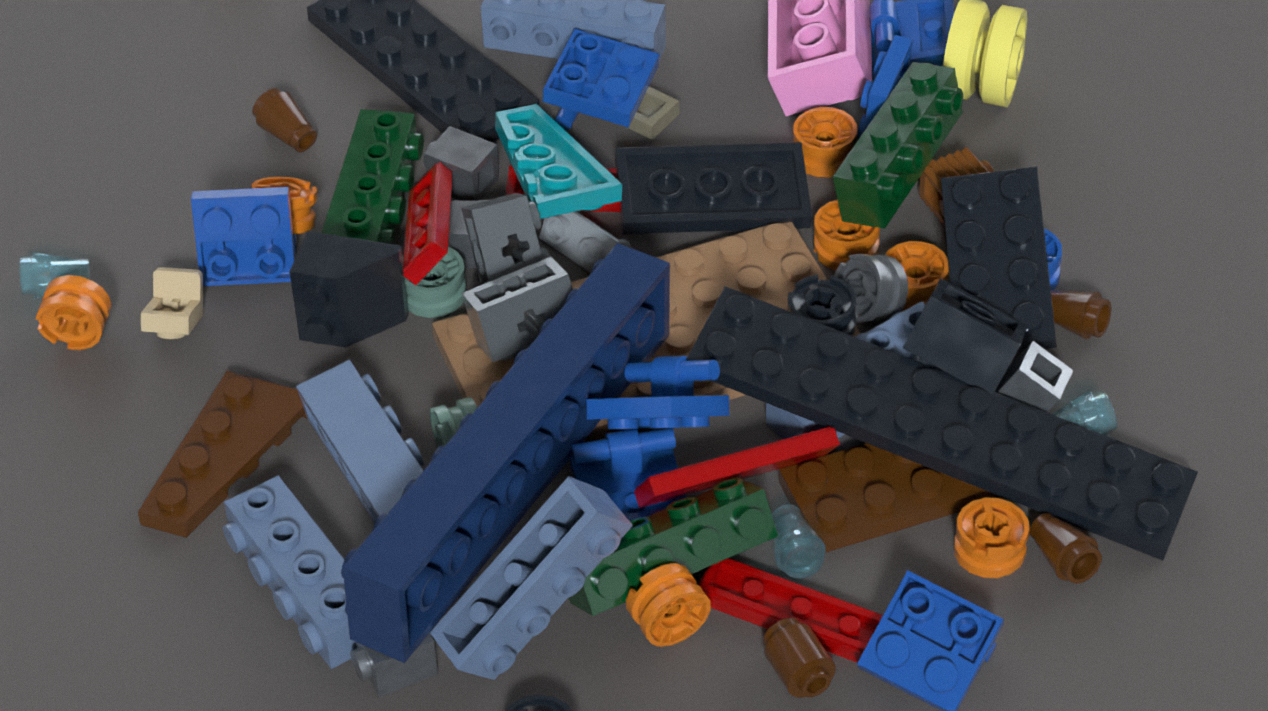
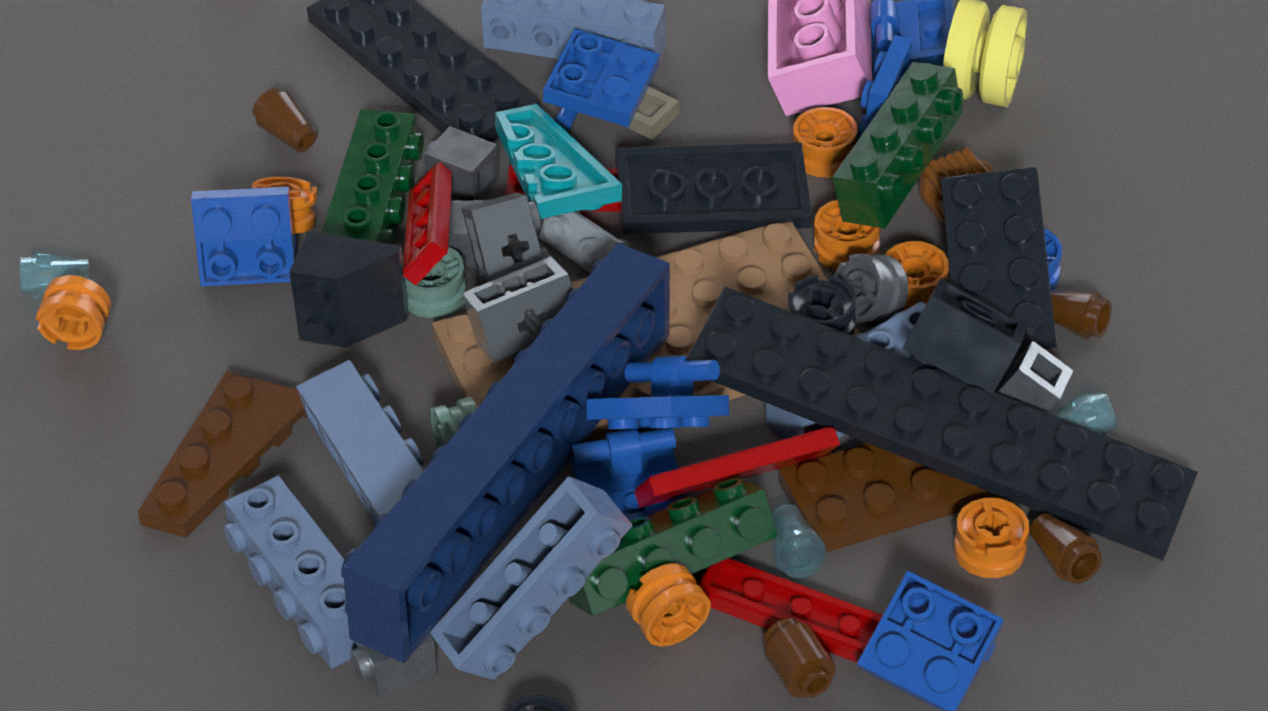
(175, 303): tan bracket -> none

